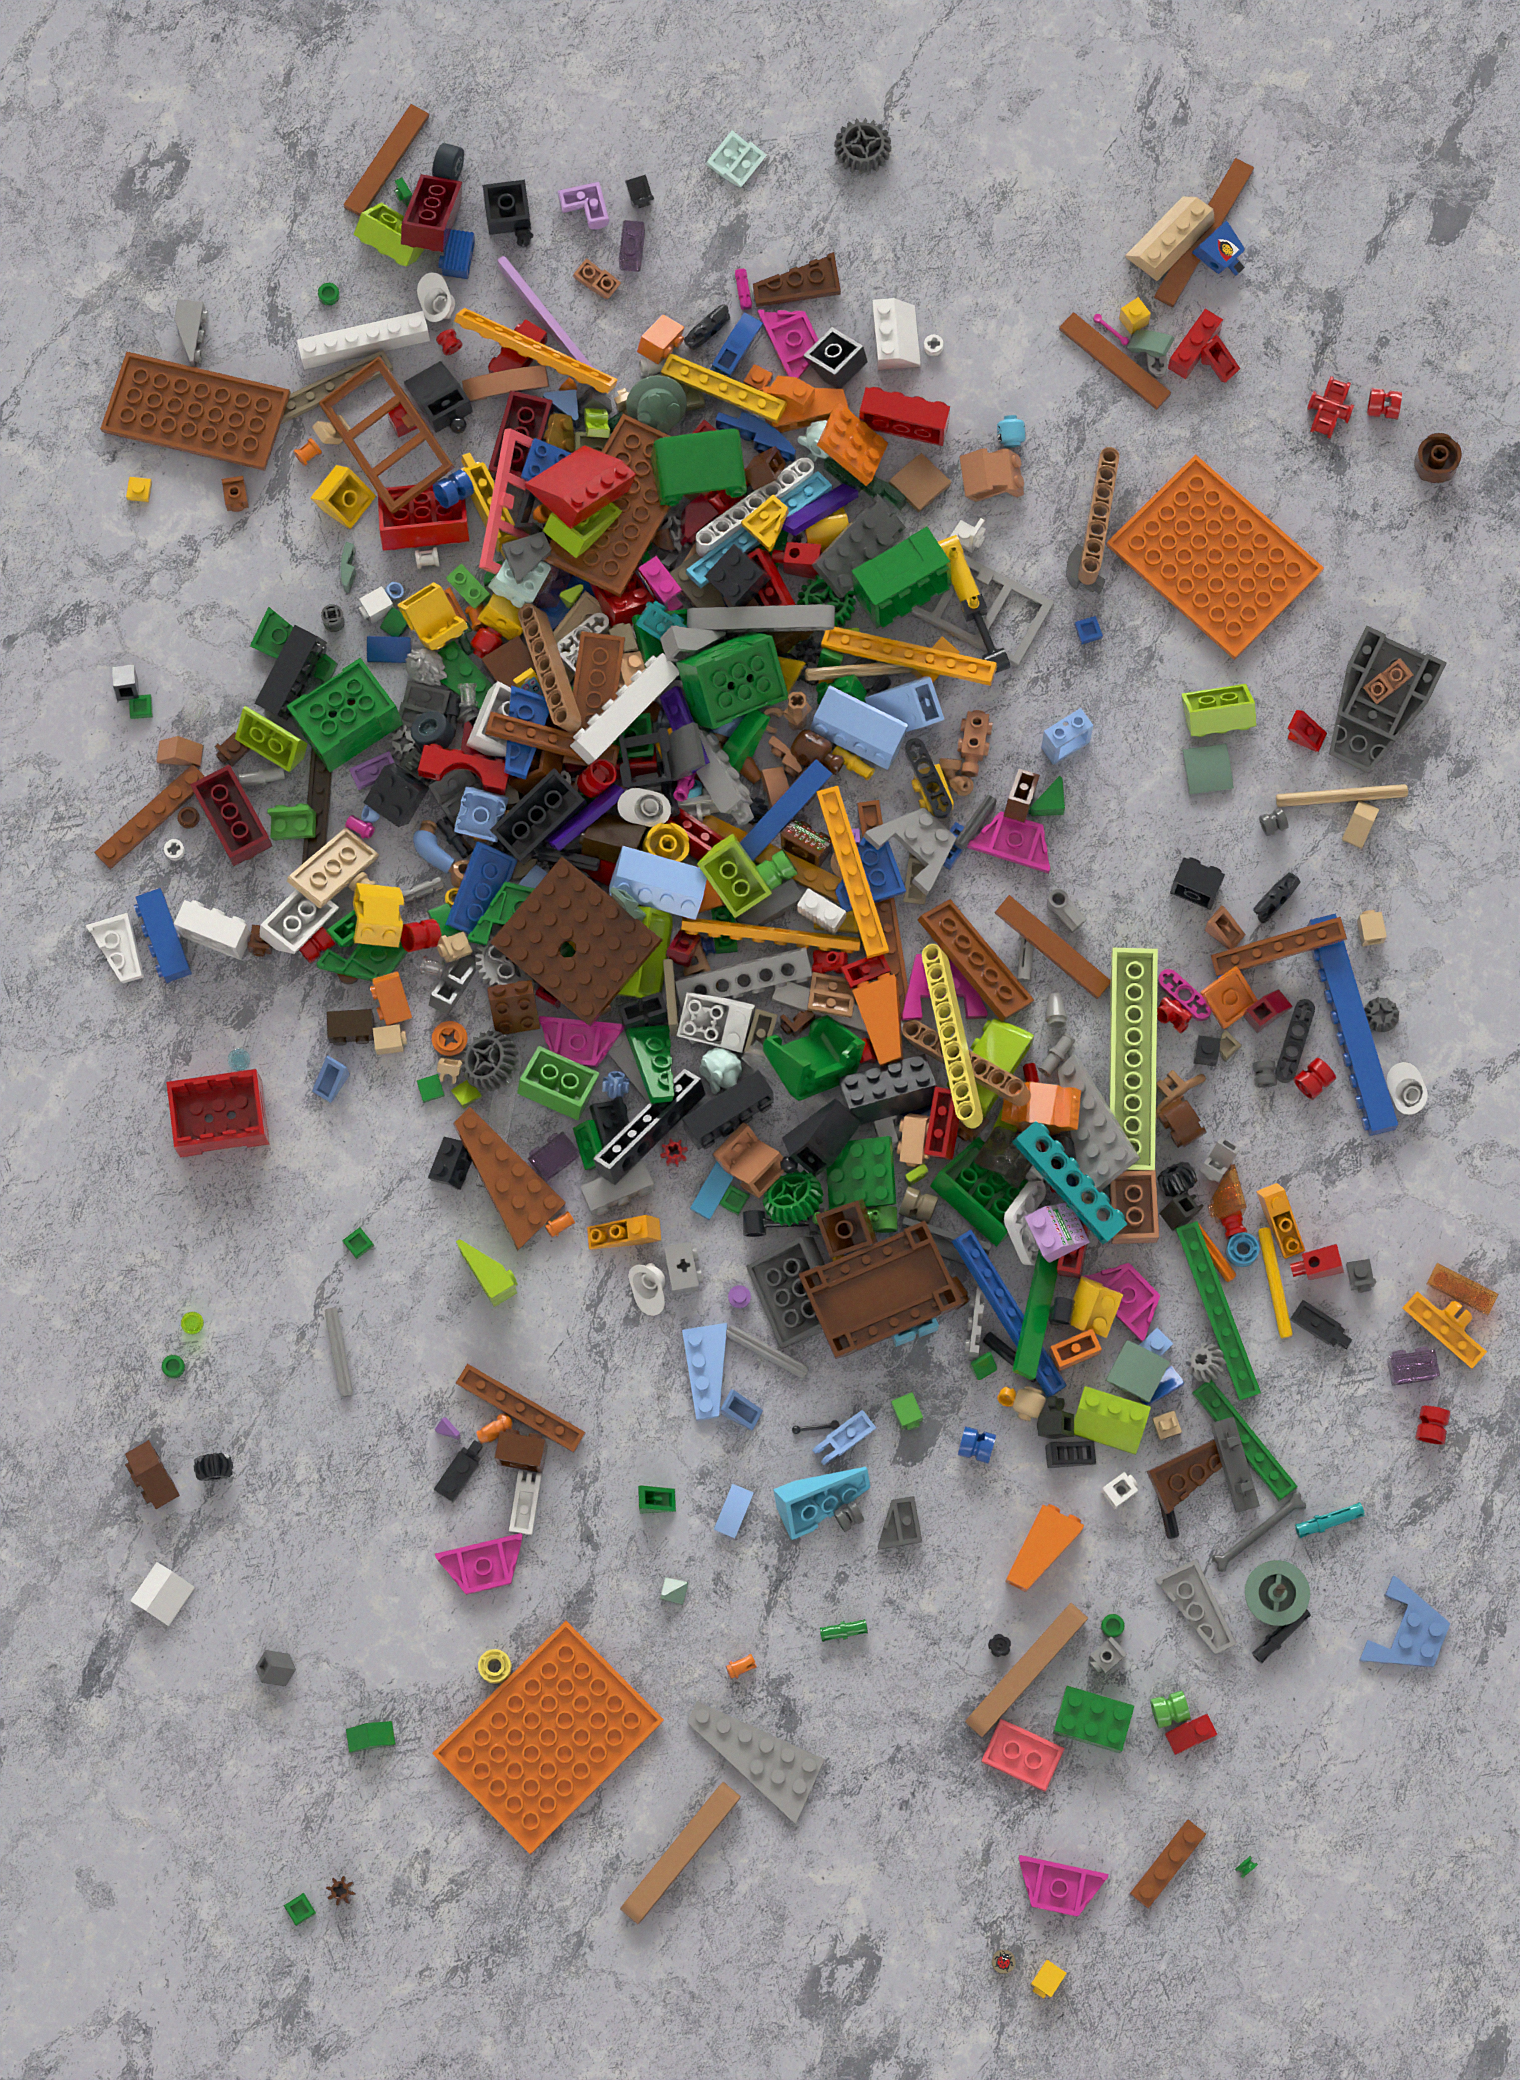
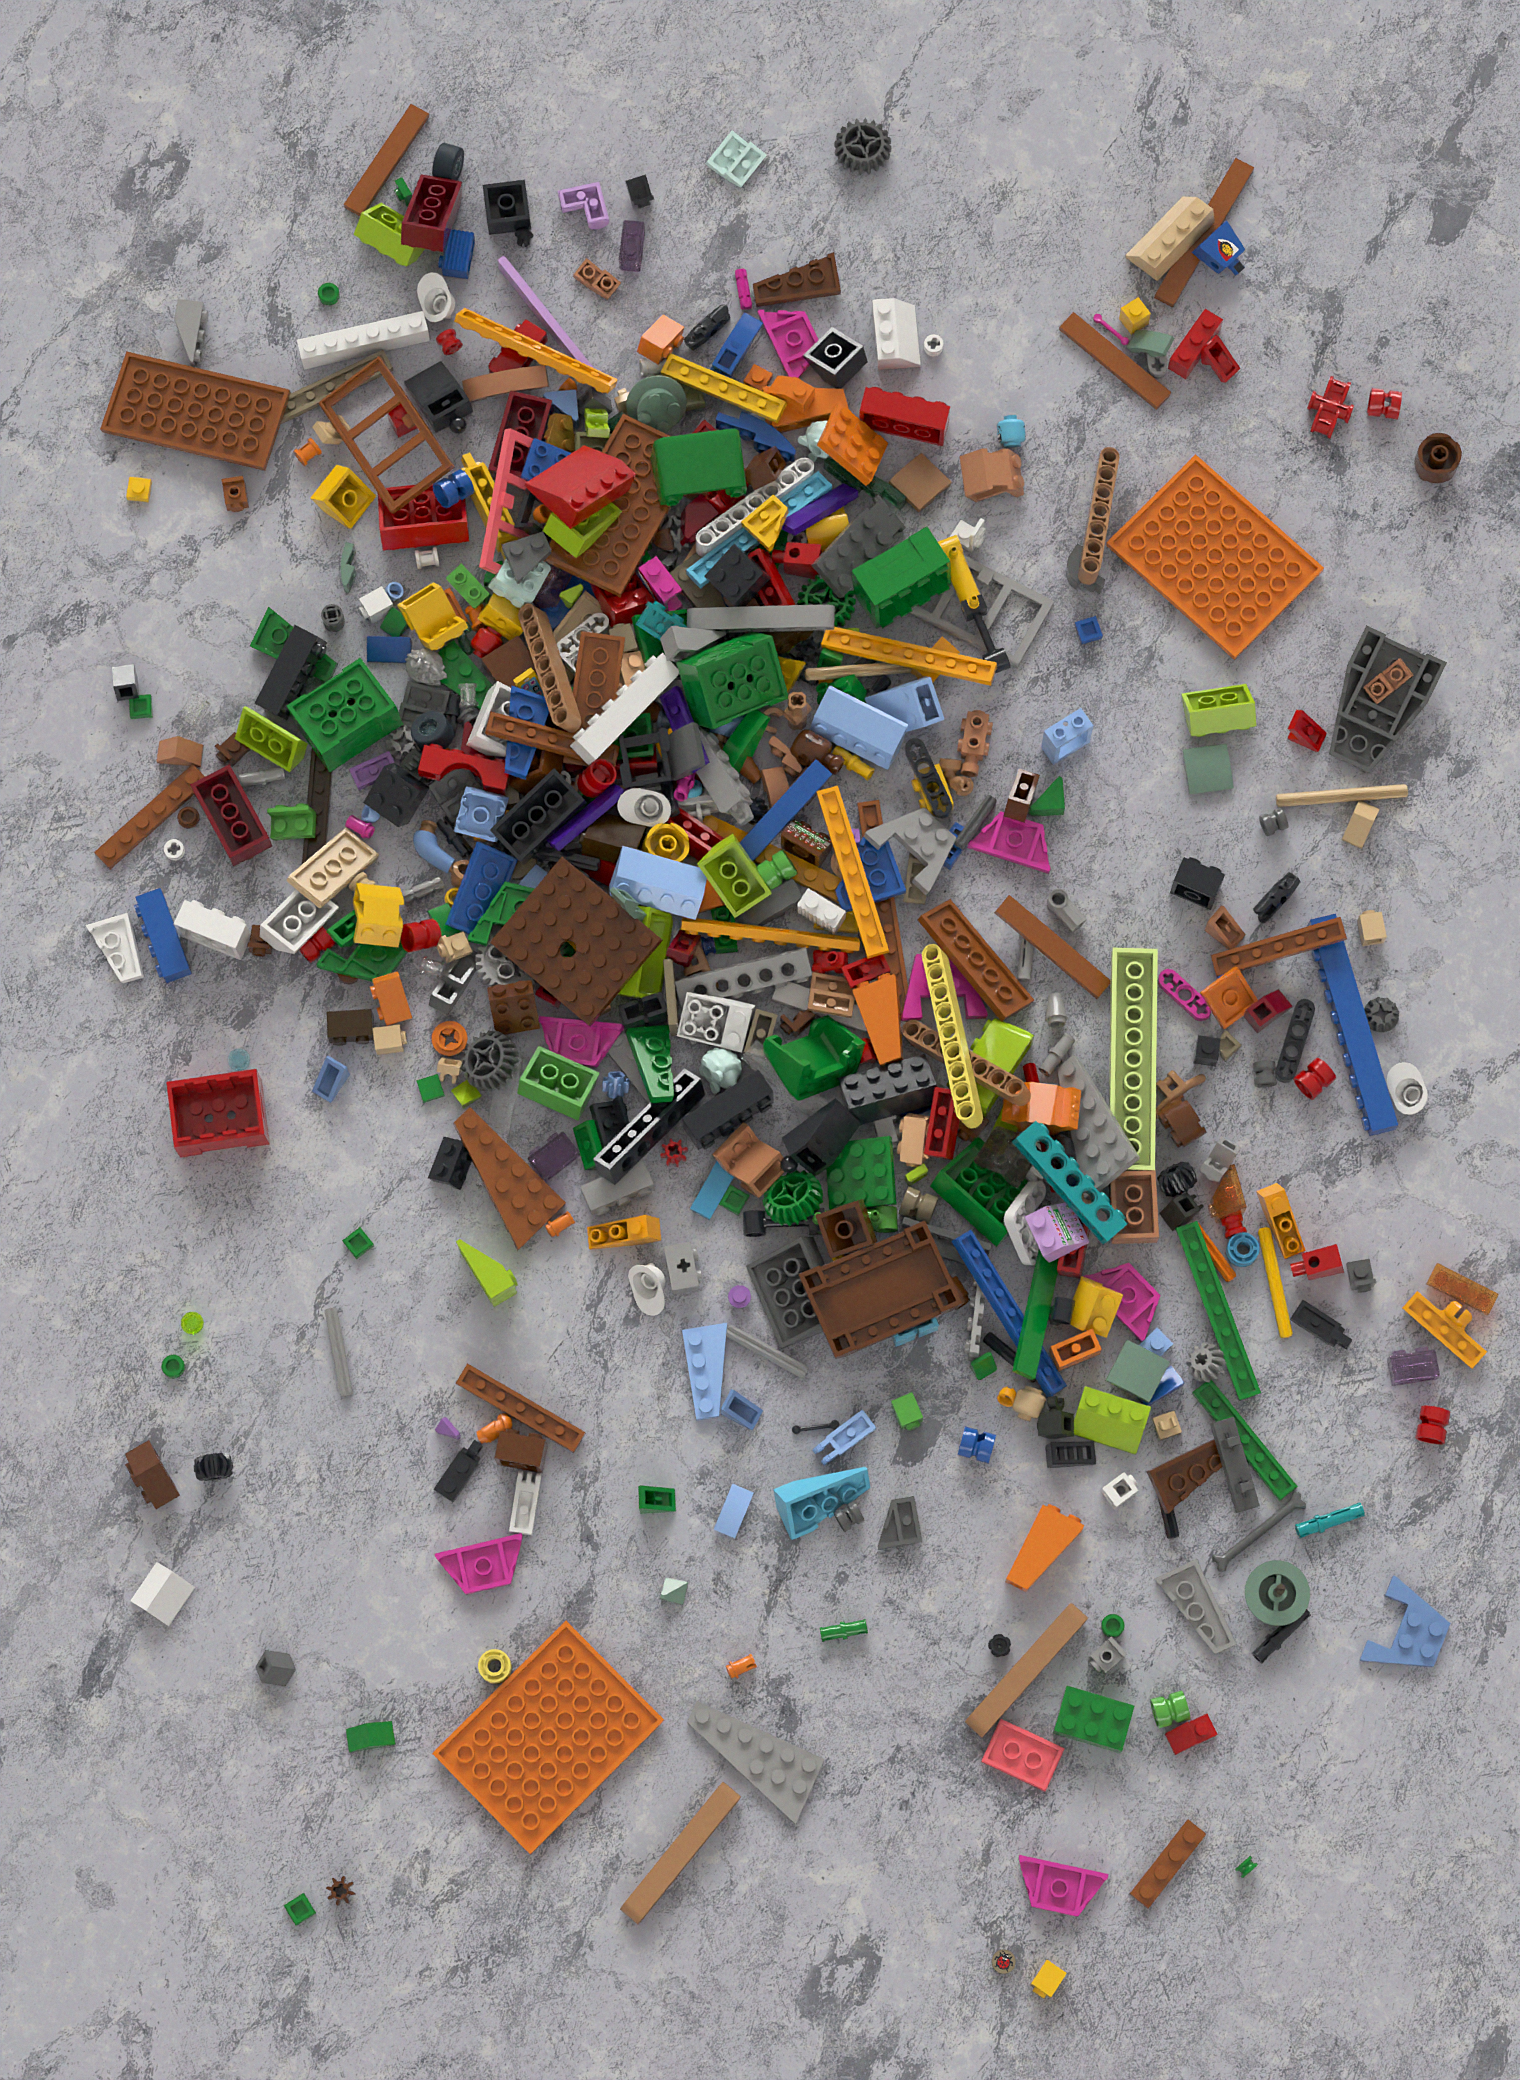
(1172, 1011): red plate -> none

